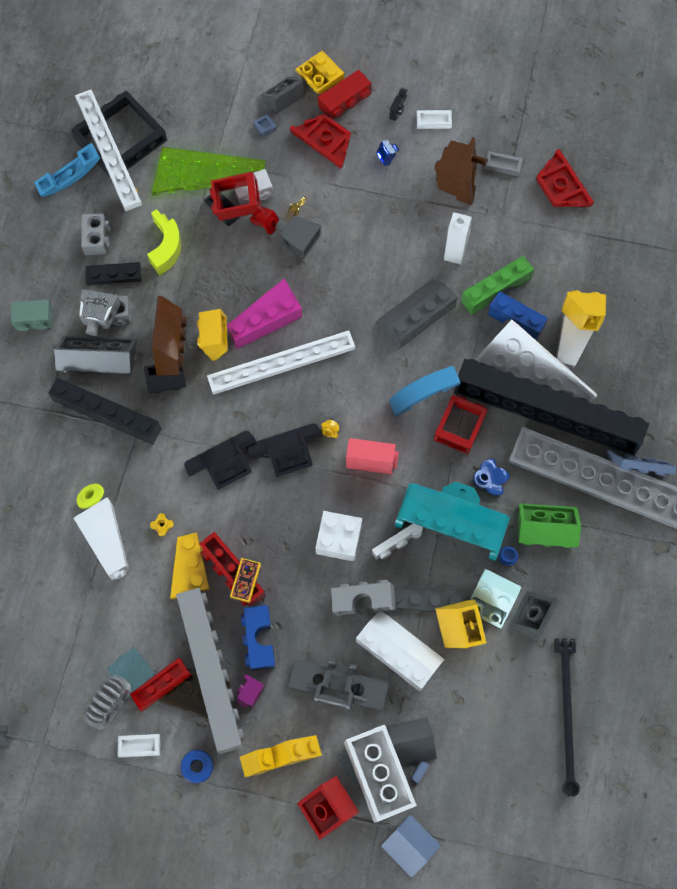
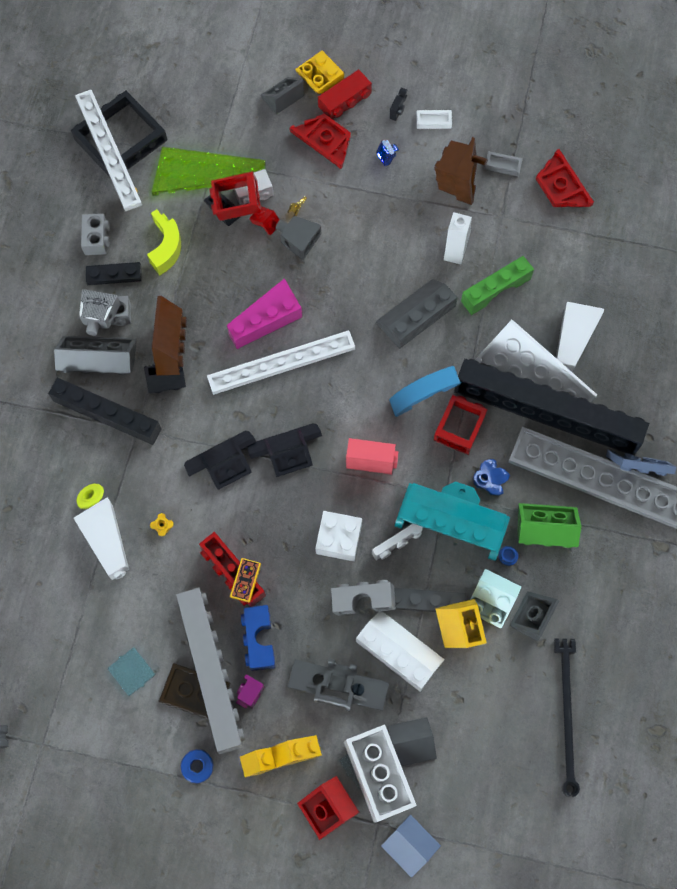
(32, 314): sand green brick -> none
(69, 173): dark azure slope -> none
(107, 702): light grey gear -> none
(139, 745): white tile -> none
(160, 684): red tile -> none
(188, 566): yellow wing -> none
(212, 333): yellow slope -> none
(264, 125): sand blue tile -> none
(330, 428): yellow plate -> none
(419, 772): sand blue tile -> none
(507, 308): blue arch -> none
(585, 309): yellow slope -> none

